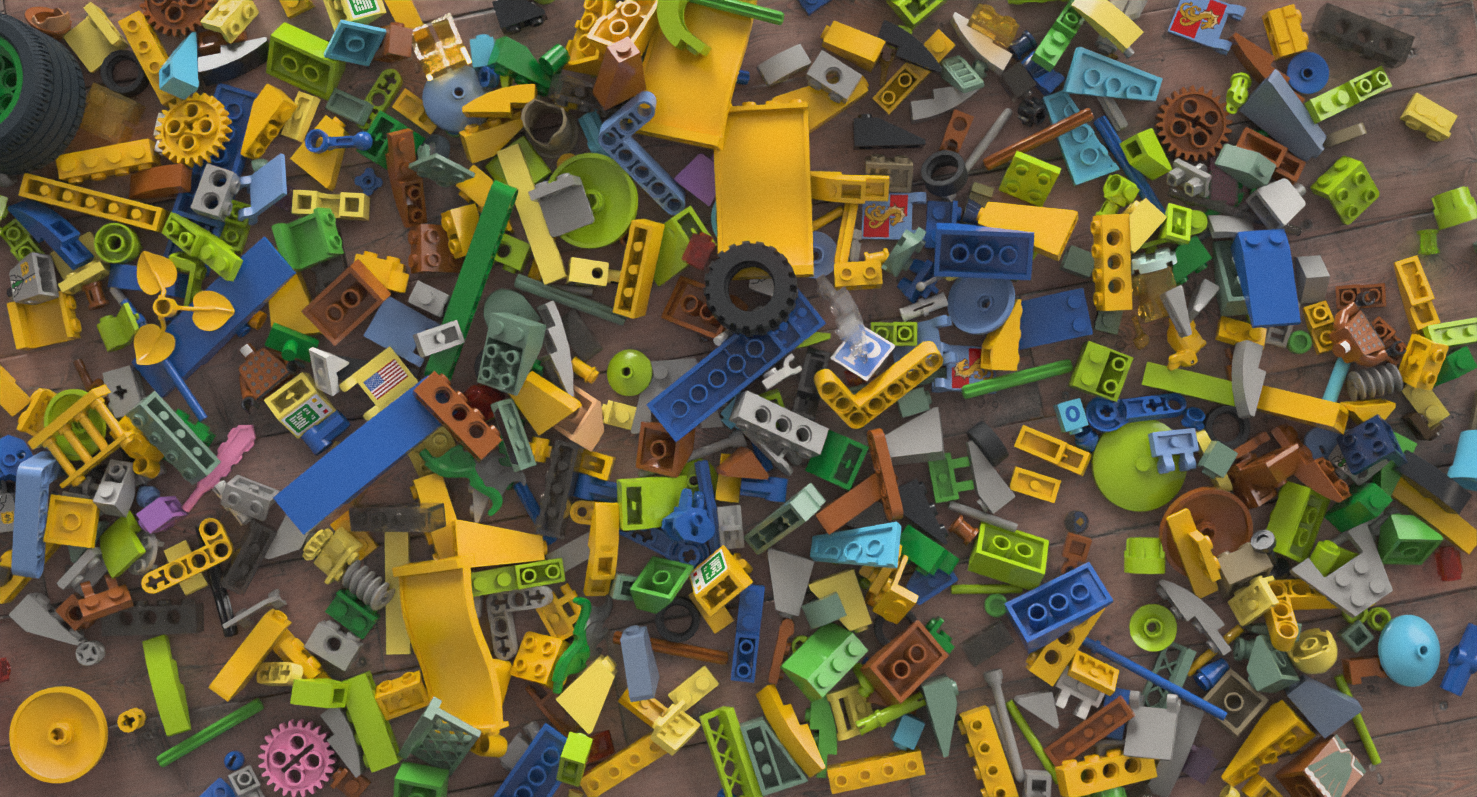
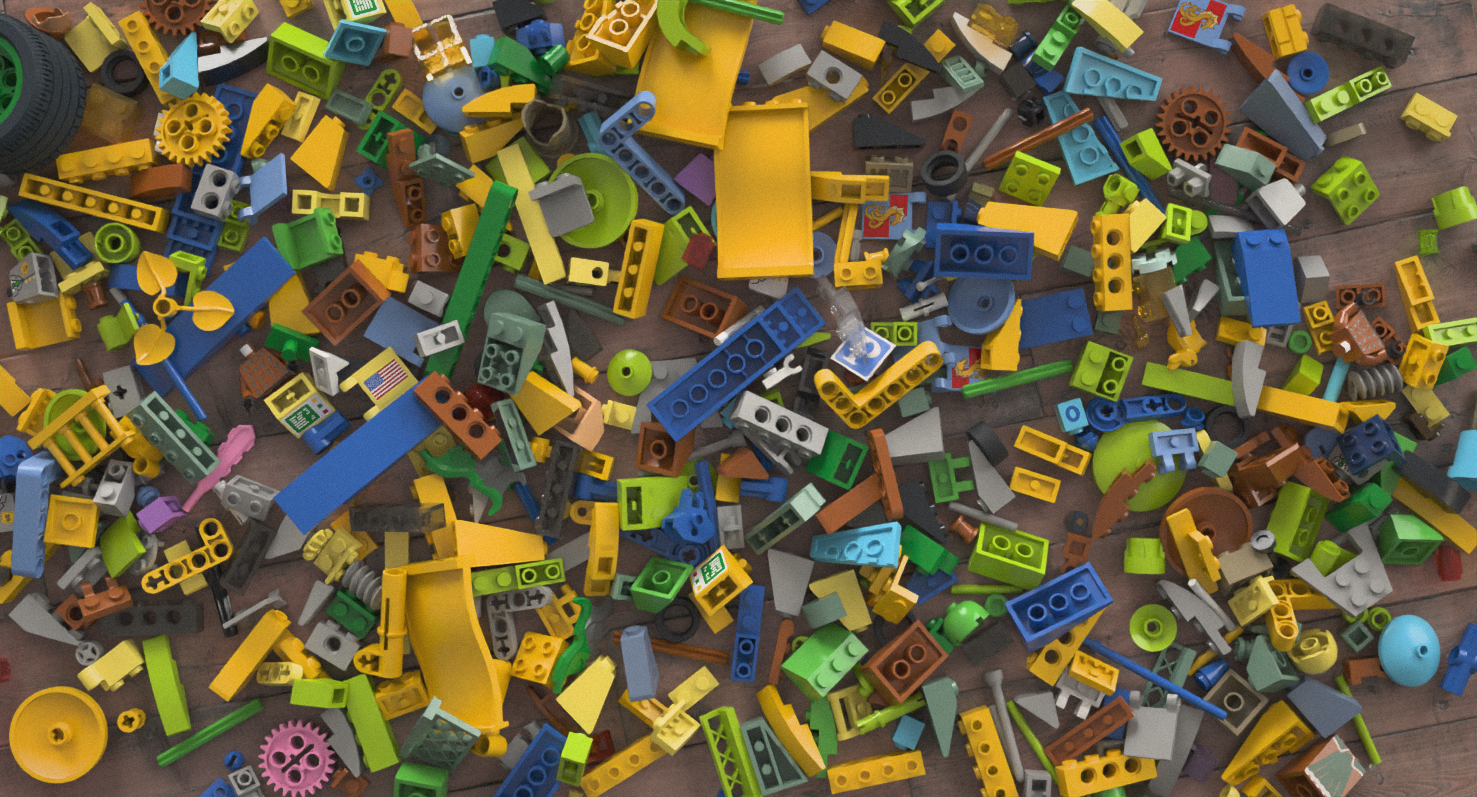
(114, 667): none -> light yellow hinge
(204, 245): lime slope -> none
(318, 597): none -> light grey slope
(361, 141): blue piece -> none
(390, 630): none -> yellow piece
(541, 36): none -> blue hinge
(620, 74): dark orange slope -> none
(740, 258): black tyre -> none
(963, 620): none -> bright green cylinder
(1113, 503): none -> dark orange slope
(1206, 598): none -> white bar
(1237, 93): lime piece -> none
(1304, 376): none -> lime slope

